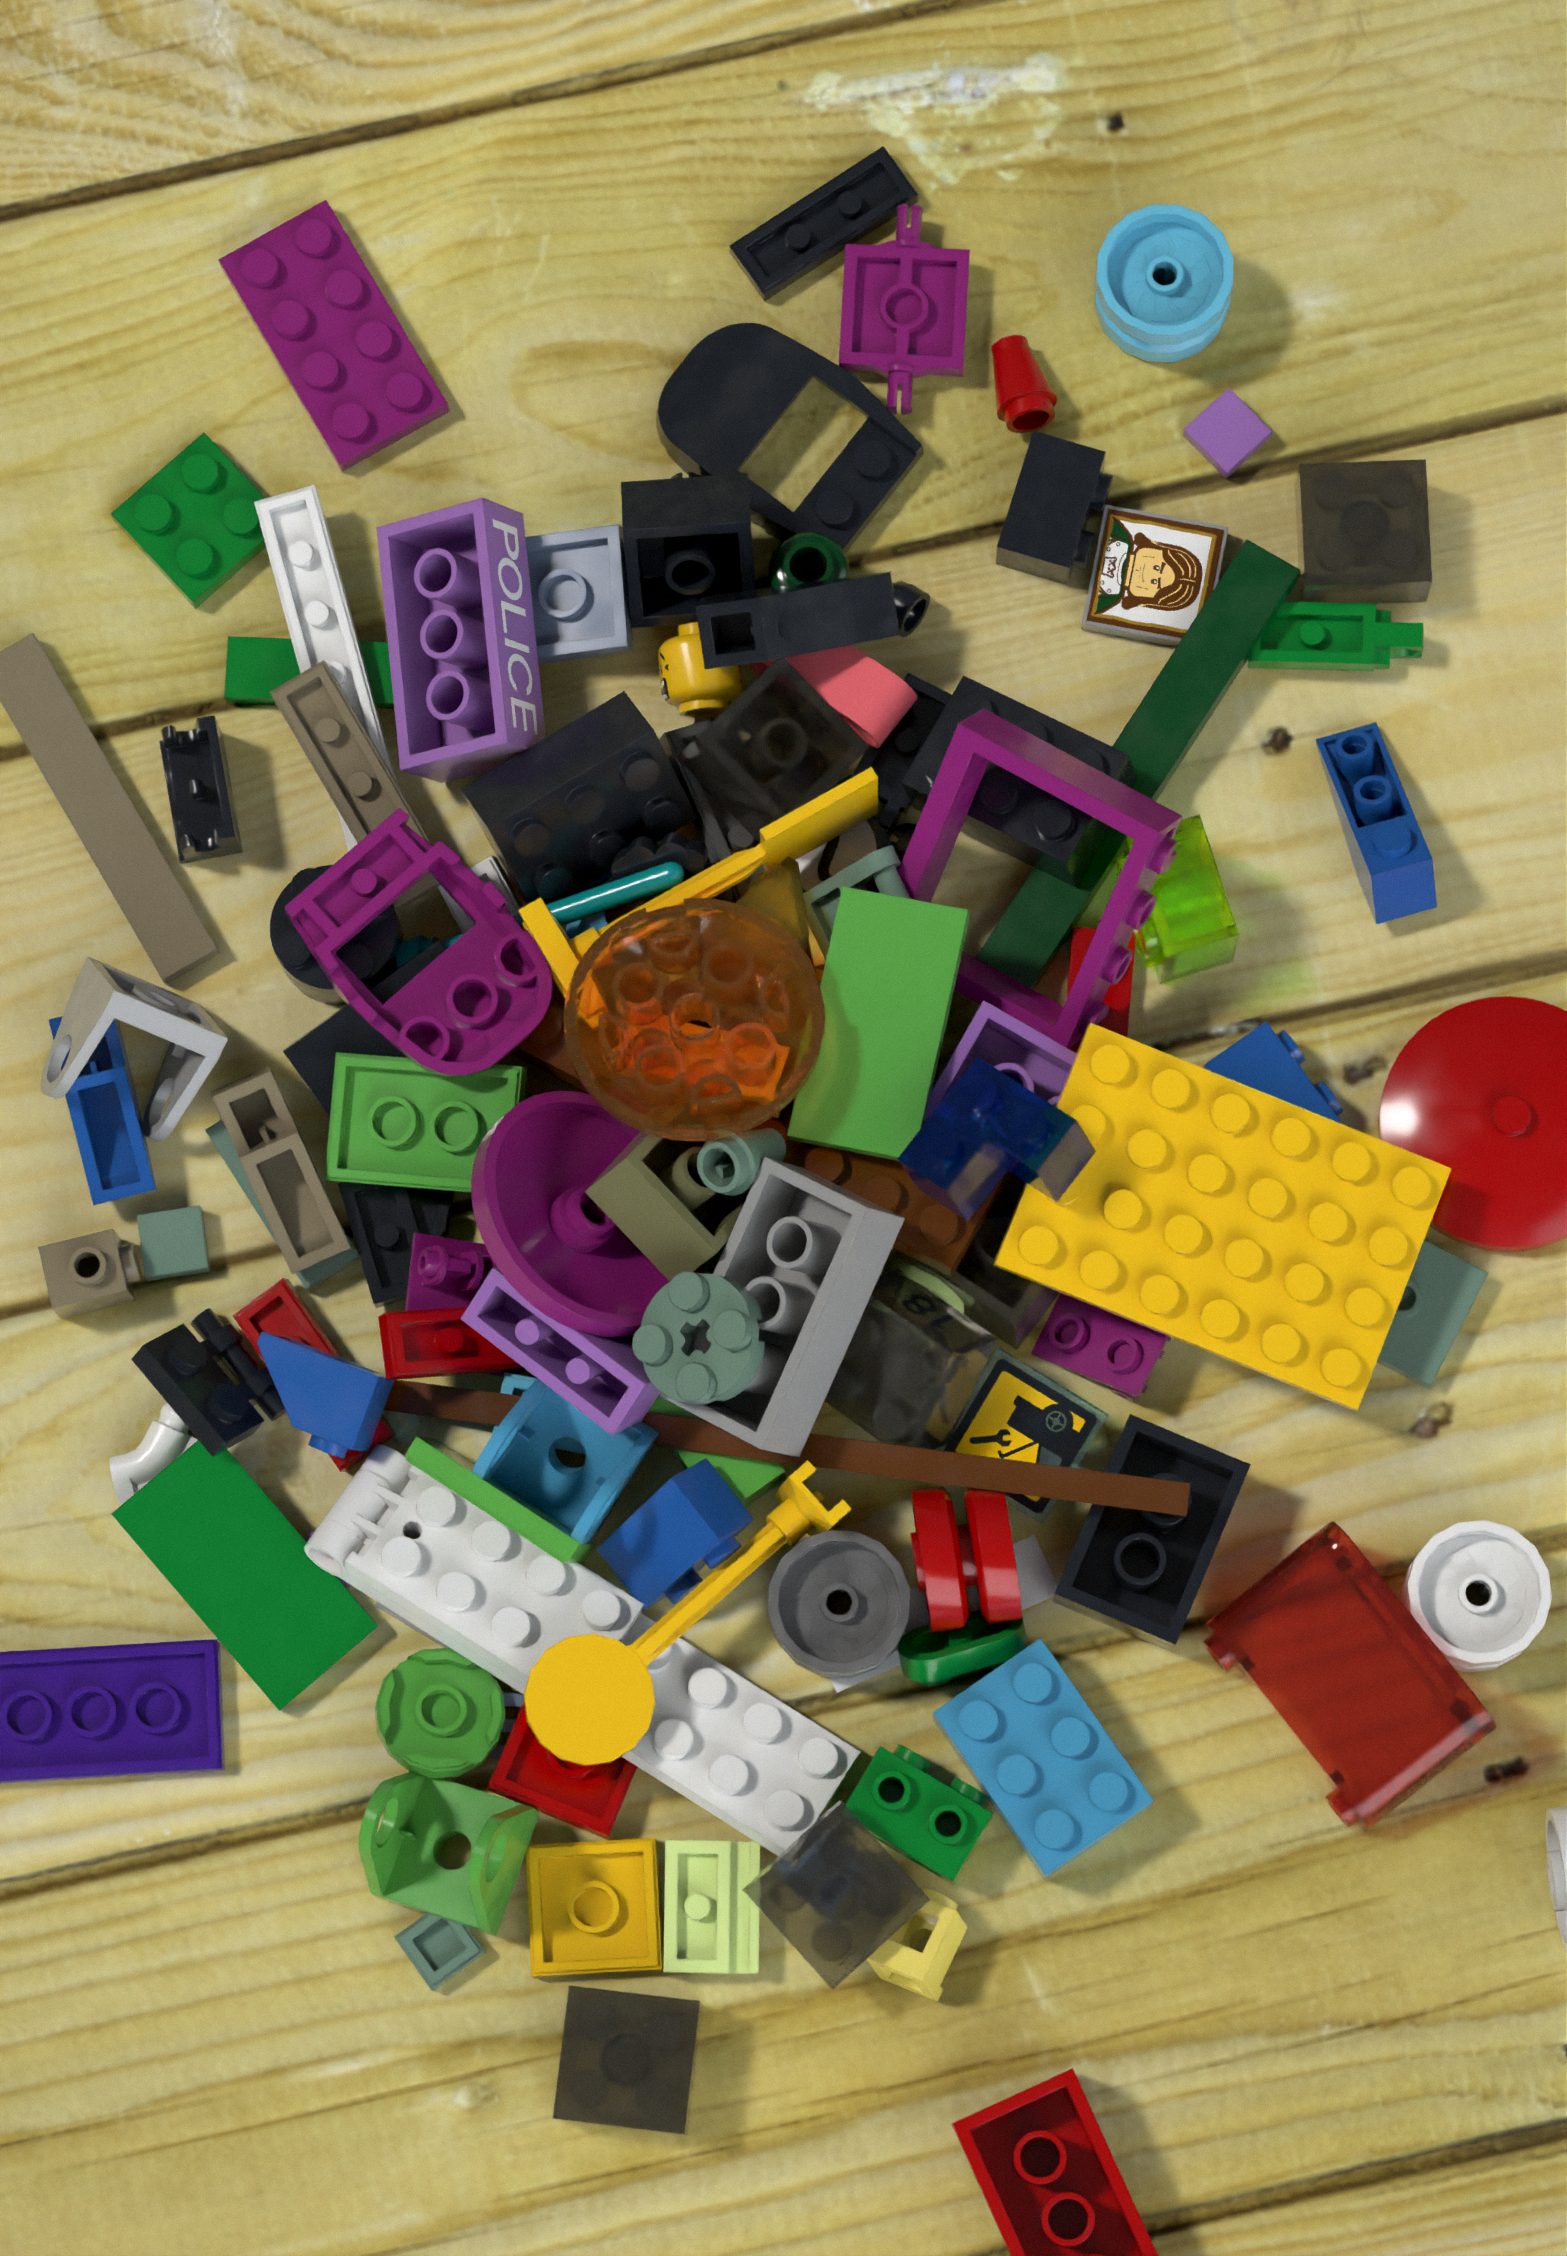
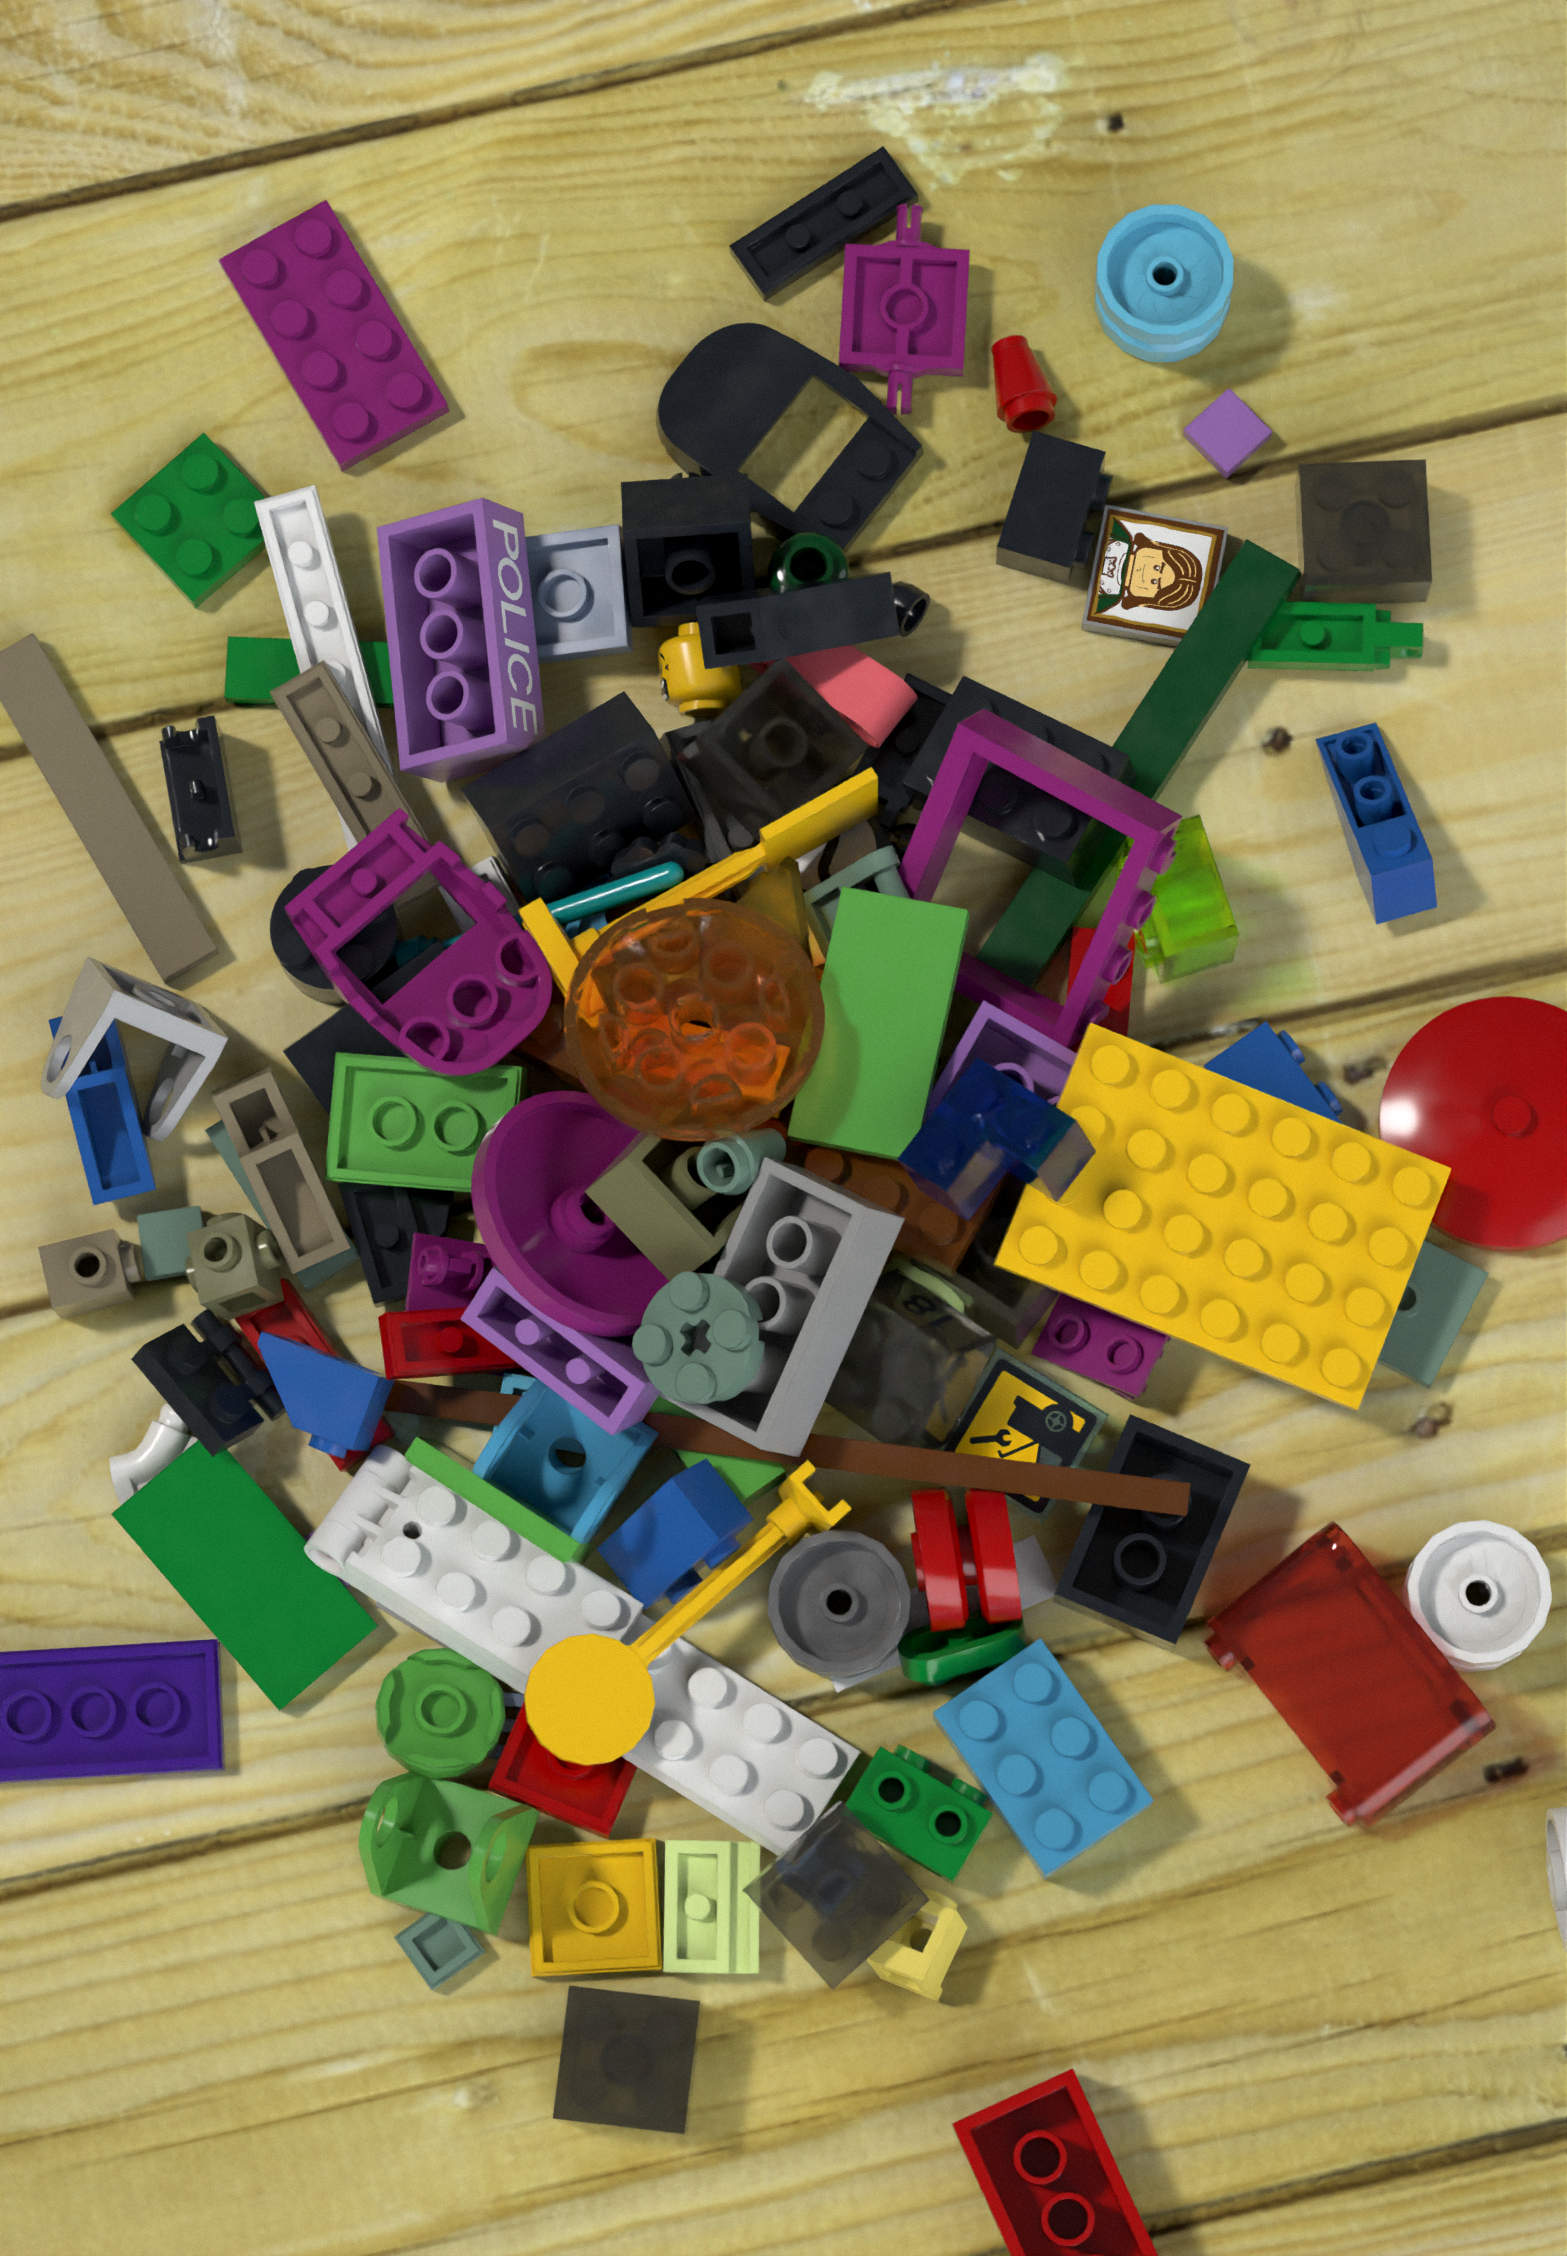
(234, 1265): none -> olive brick

